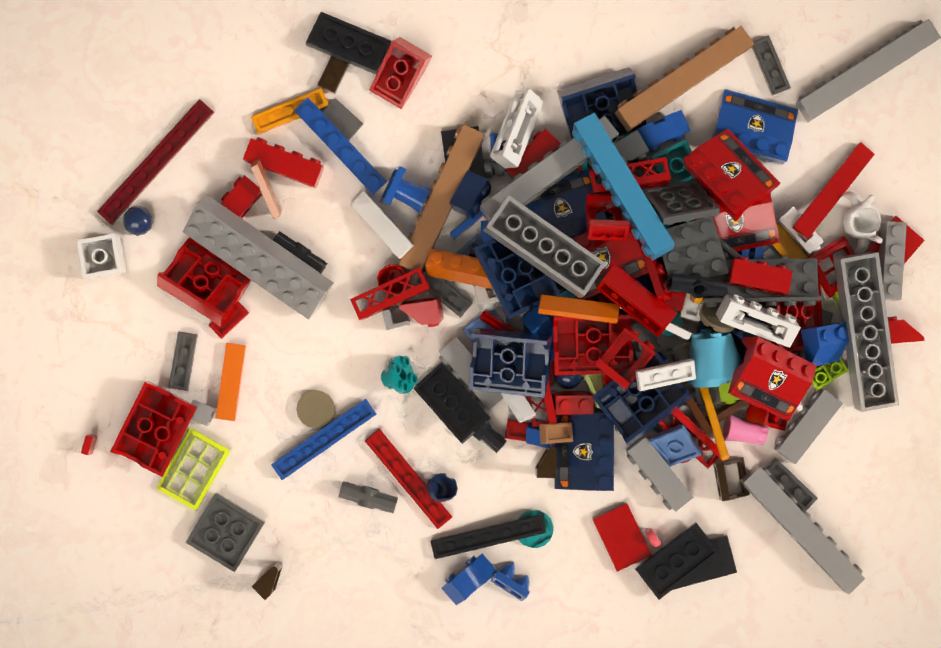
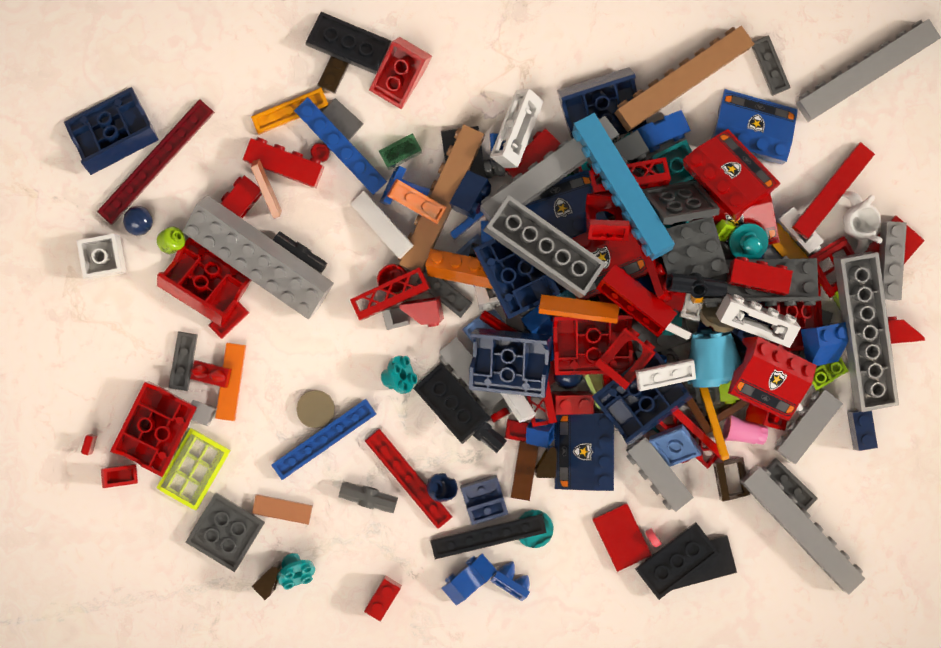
(111, 131): none -> dark blue piece
(119, 476): none -> red slope
(171, 240): none -> lime head
(210, 373): none -> red tile
(282, 509): none -> nougat tile
(295, 571): none -> teal plate
(320, 152): none -> red tile
(382, 598): none -> red brick
(400, 151): none -> clear green brick
(416, 201): none -> orange tile
(484, 499): none -> dark blue slope
(500, 414): none -> red tile
(524, 471): none -> reddish brown tile
(556, 433): medium nougat tile -> none
(724, 229): none -> lime plate
(748, 241): none -> teal plate
(862, 430): none -> dark blue brick

